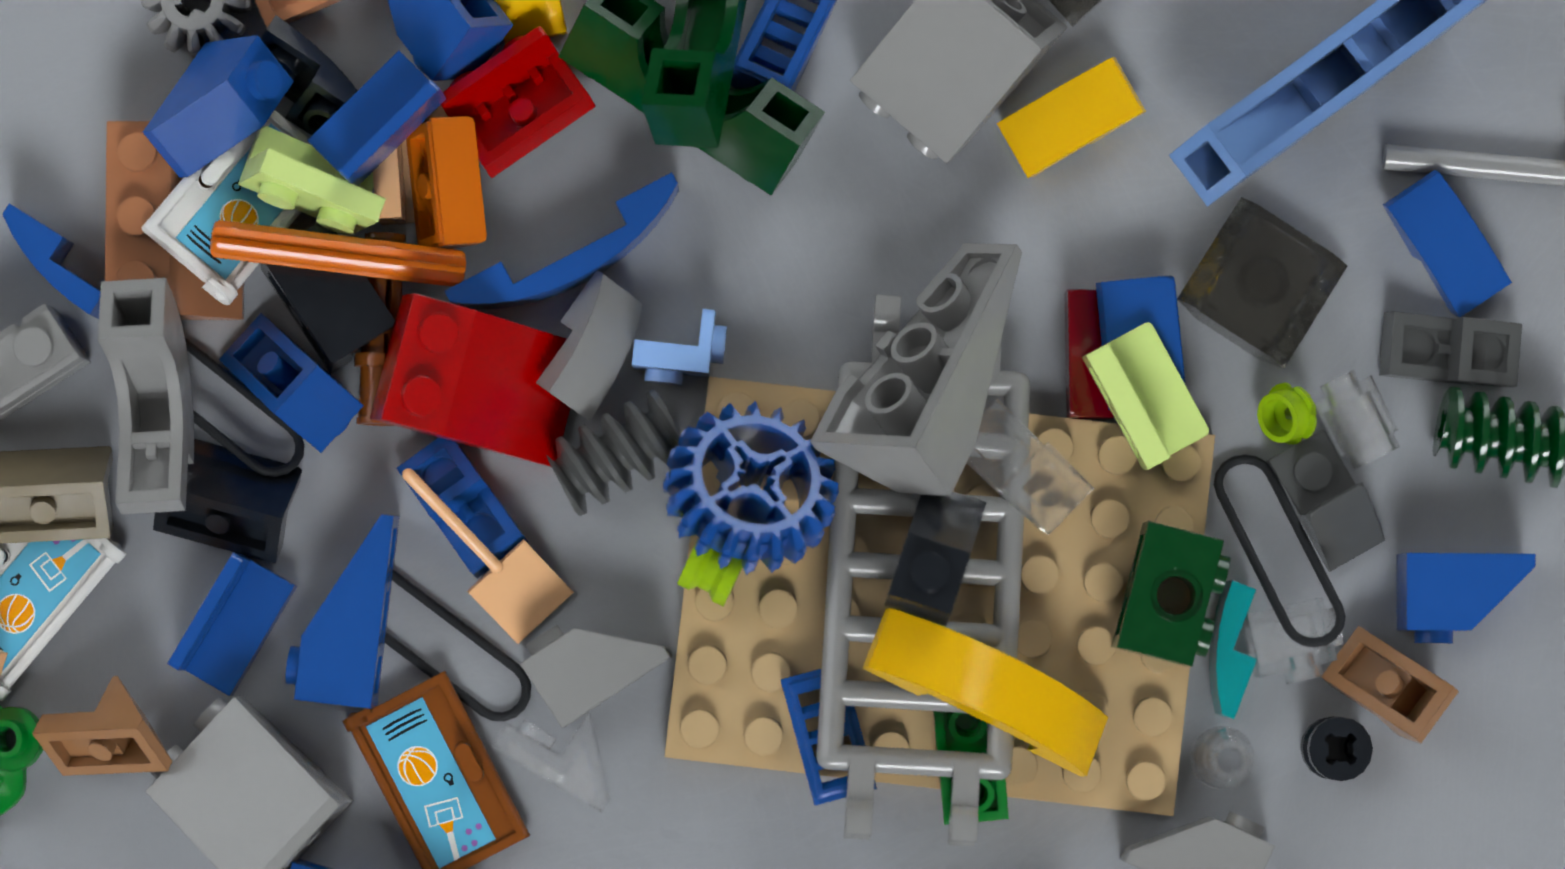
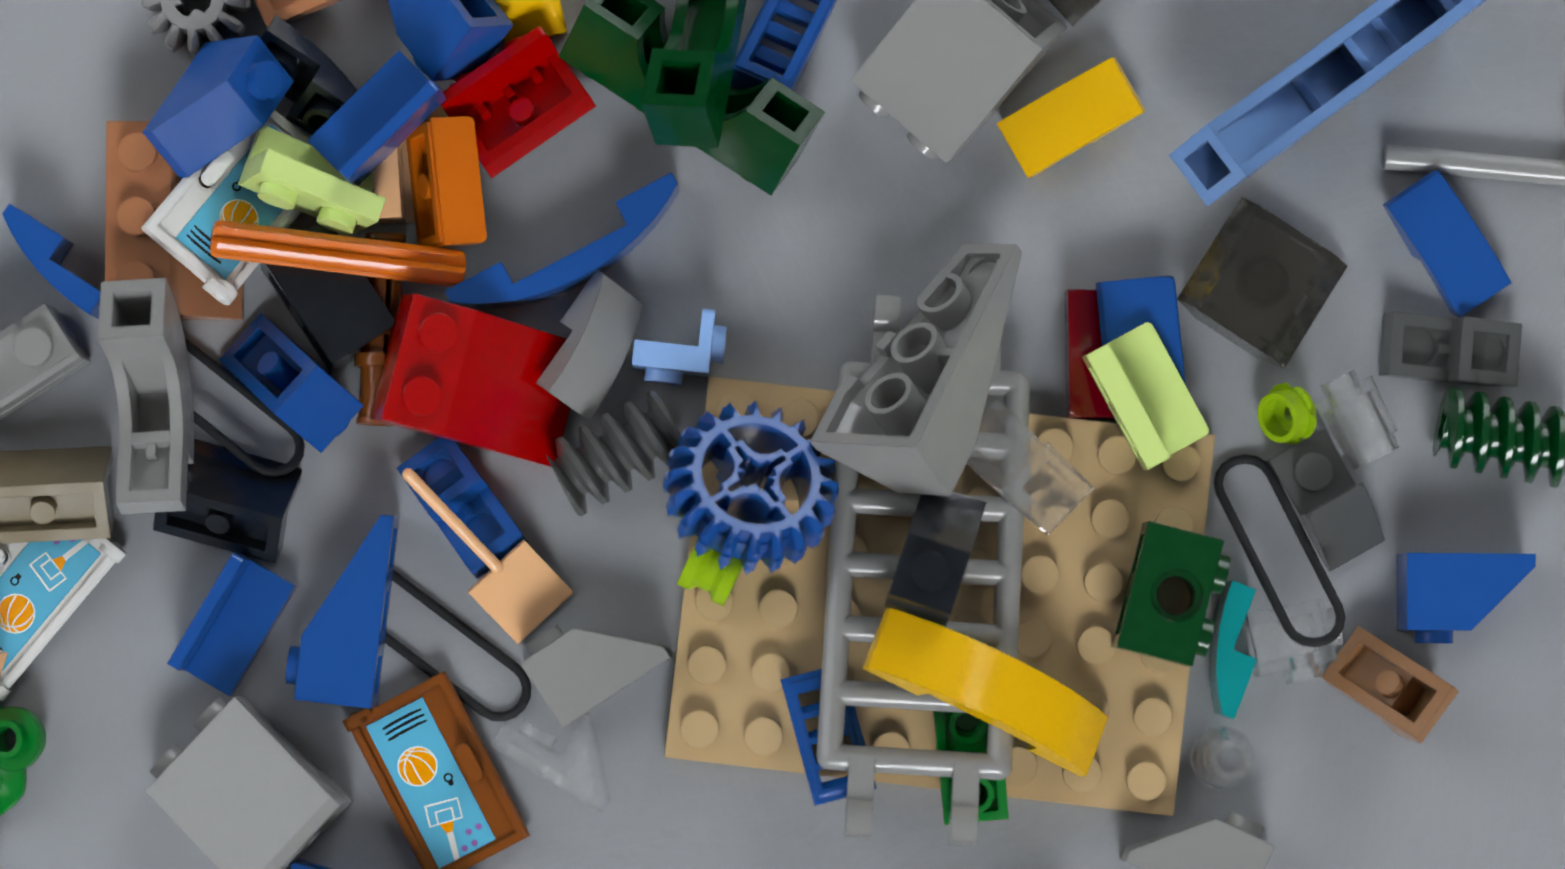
(103, 741): medium nougat slope -> none
(1319, 748): black wheel -> none

